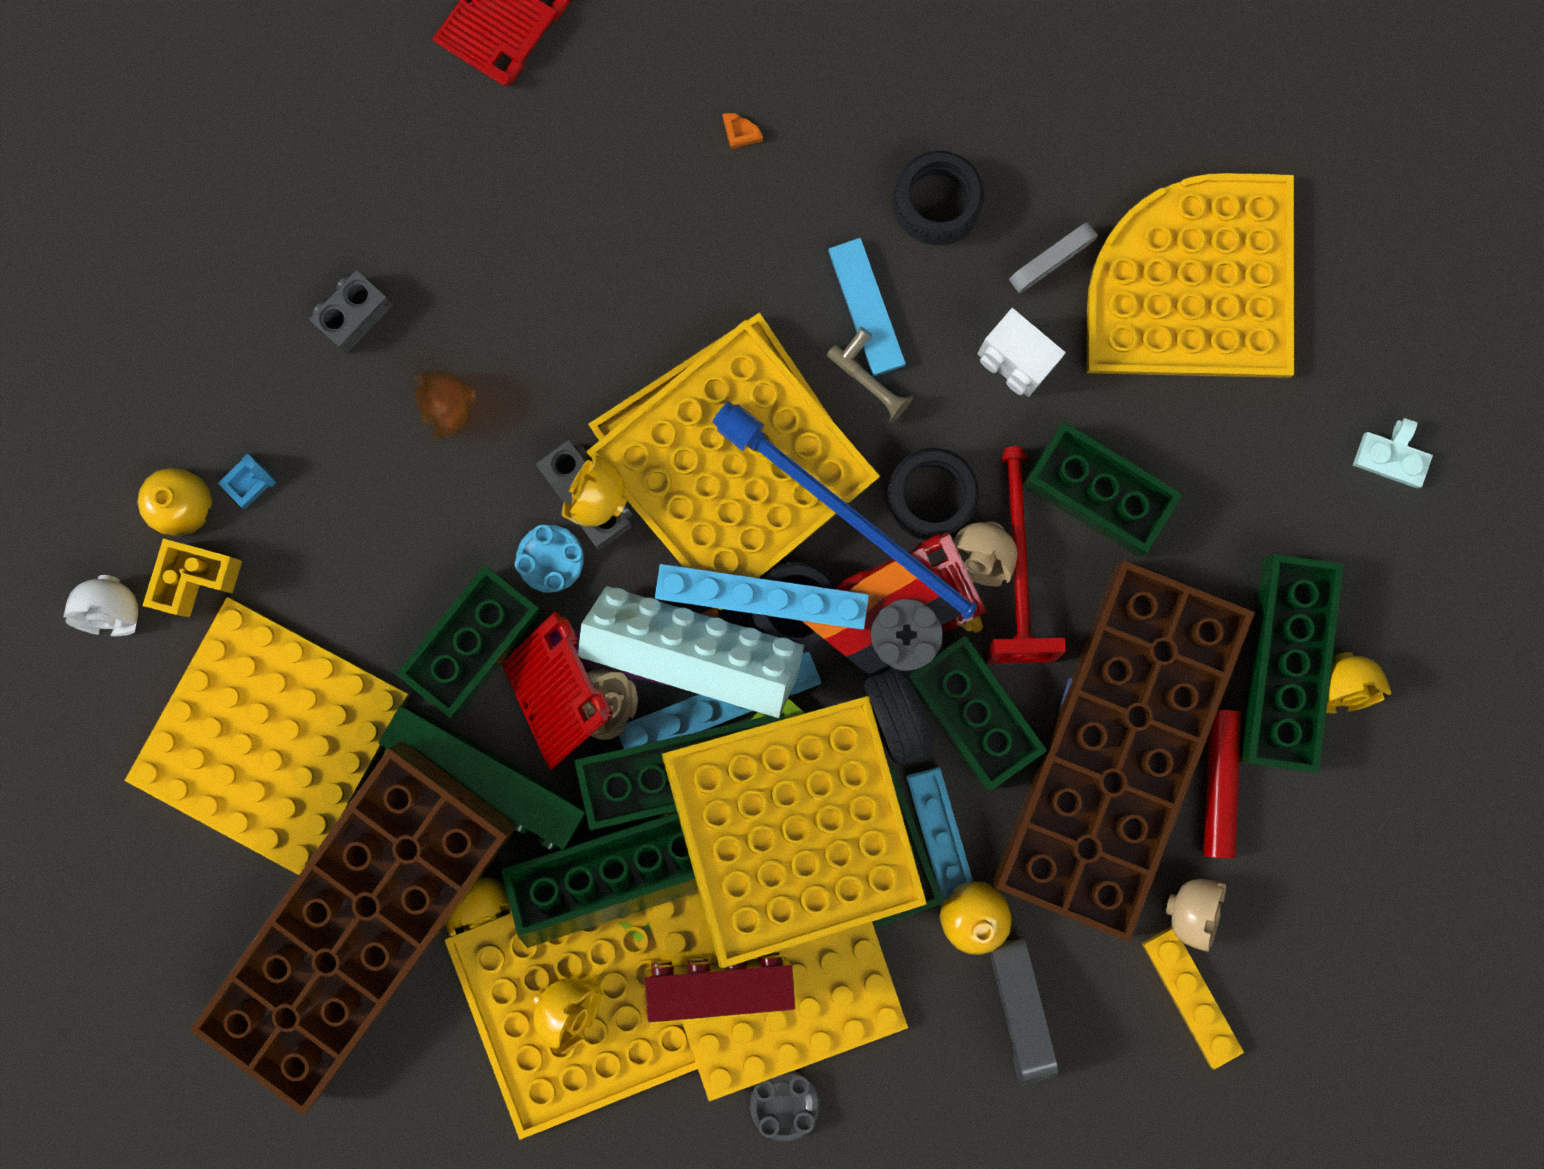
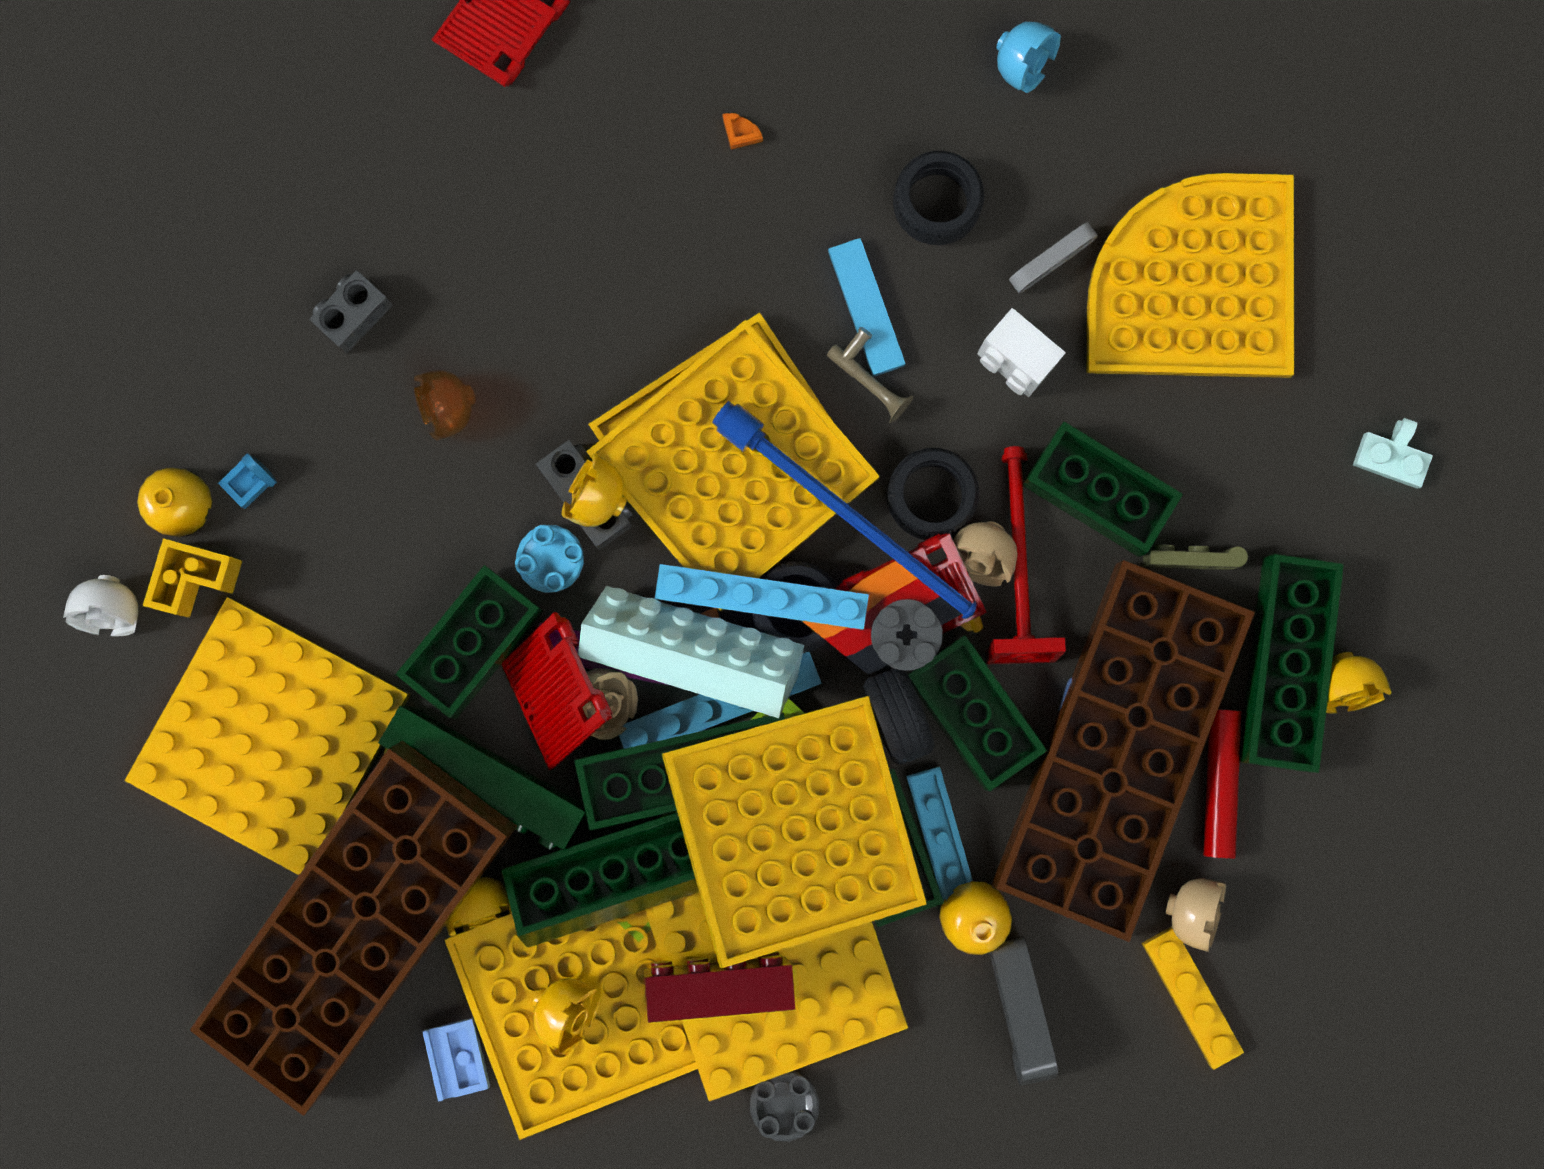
(456, 1059): none -> light blue plate
(1025, 53): none -> medium azure cylinder
(1196, 558): none -> olive plate

